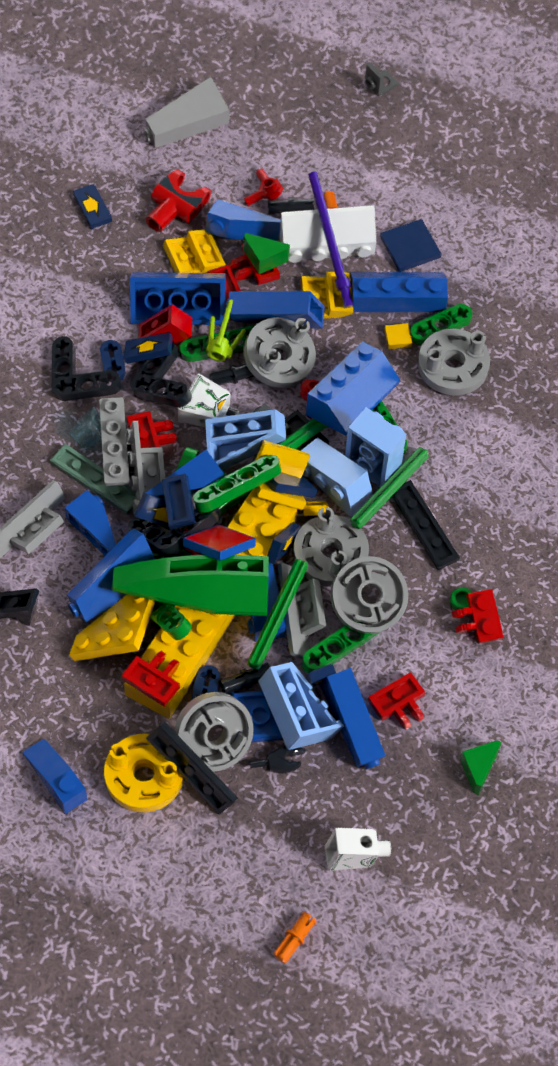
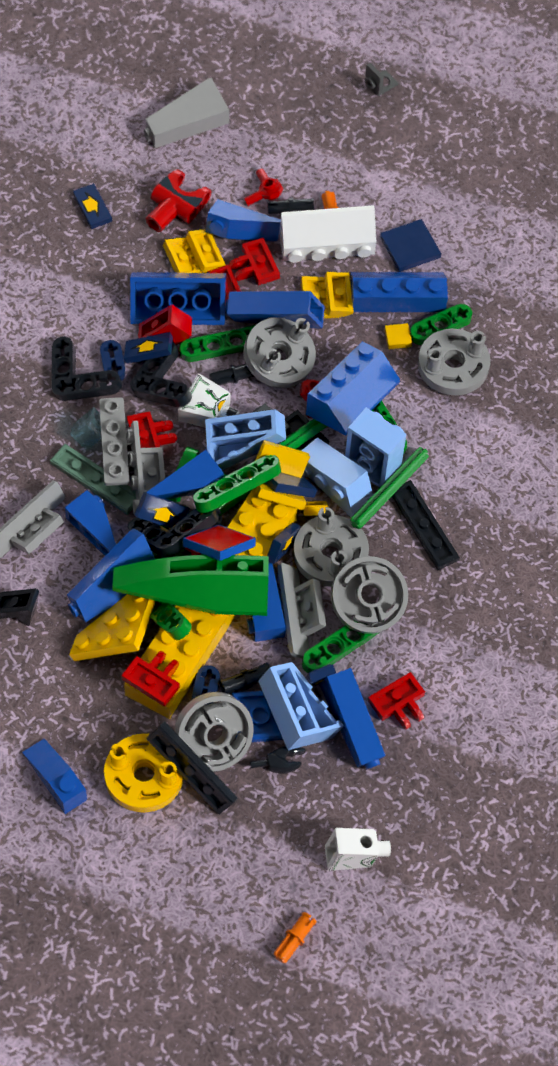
(178, 501): dark blue tile -> none
(219, 348): lime plant -> none
(265, 253): green slope -> none
(277, 614): green axle -> none
(342, 282): dark purple bar -> none
(458, 598): green tile -> none
(478, 763): green slope -> none
(484, 617): red hinge -> none

